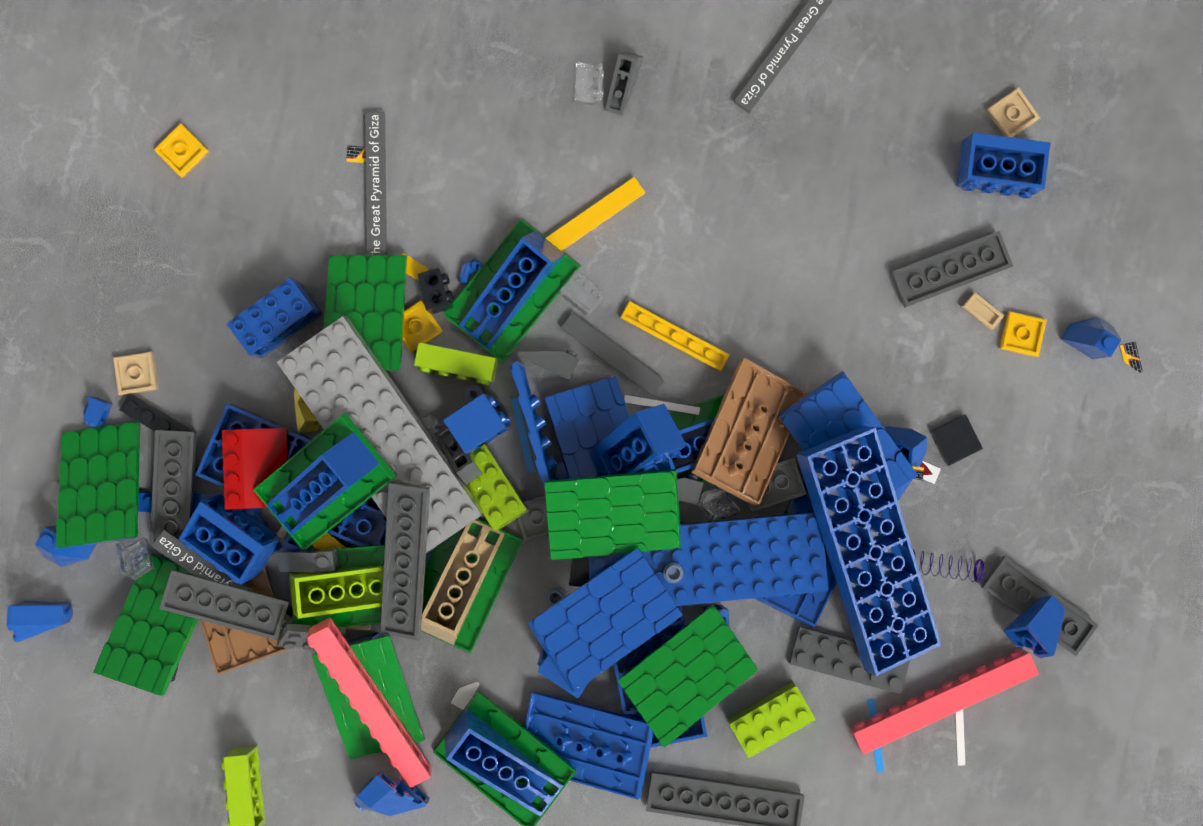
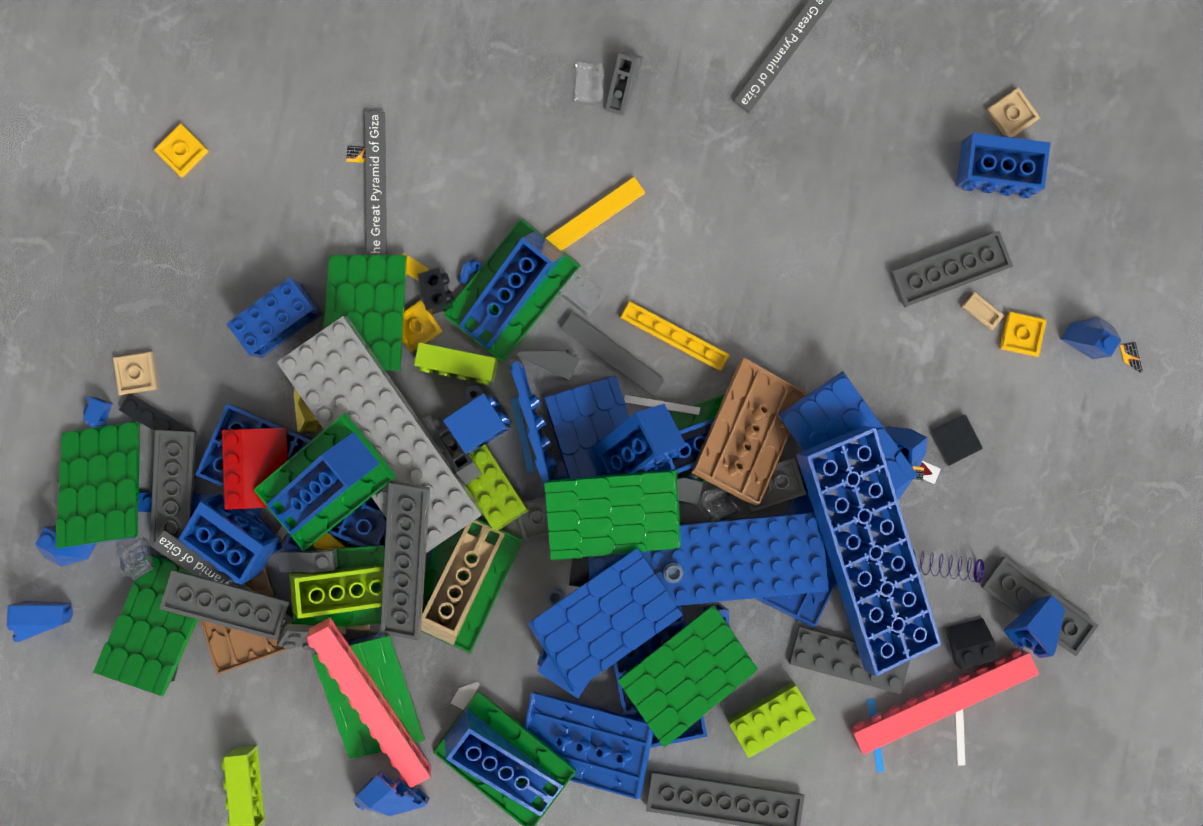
(971, 643): none -> black slope

